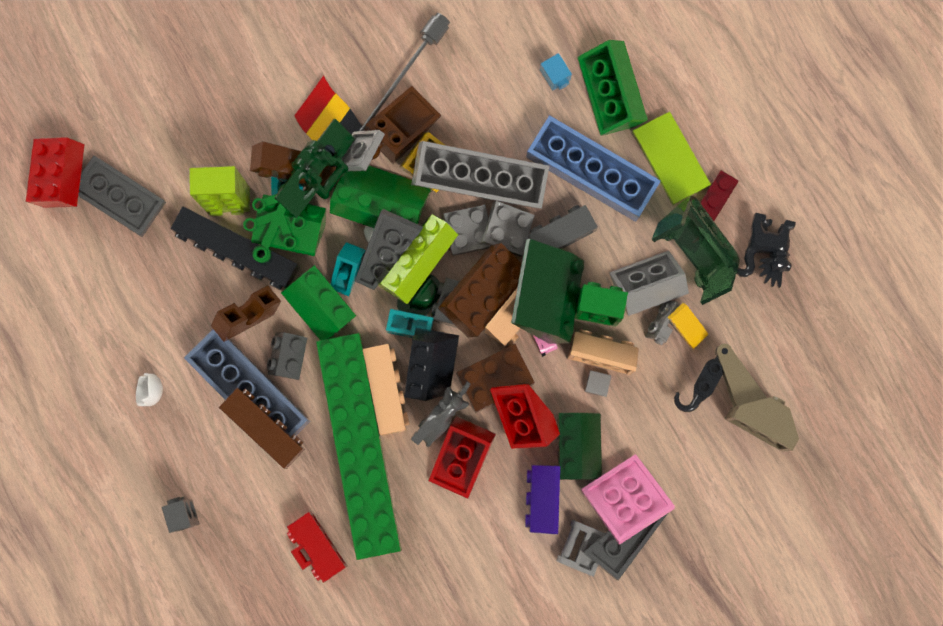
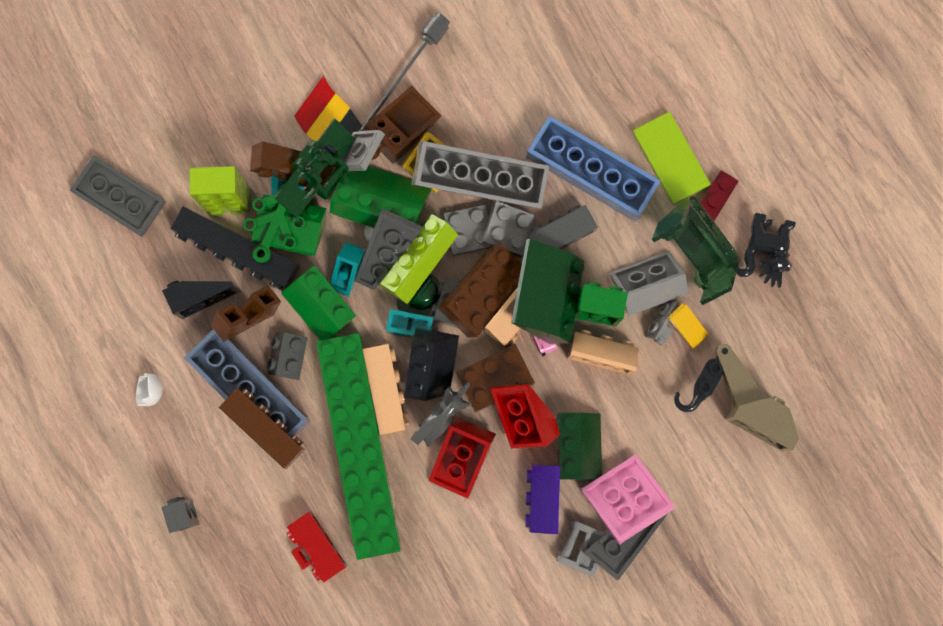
(55, 172): red brick -> none
(194, 296): none -> black slope
(556, 72): dark azure brick -> none
(598, 383): light grey tile -> none
(612, 87): green slope -> none

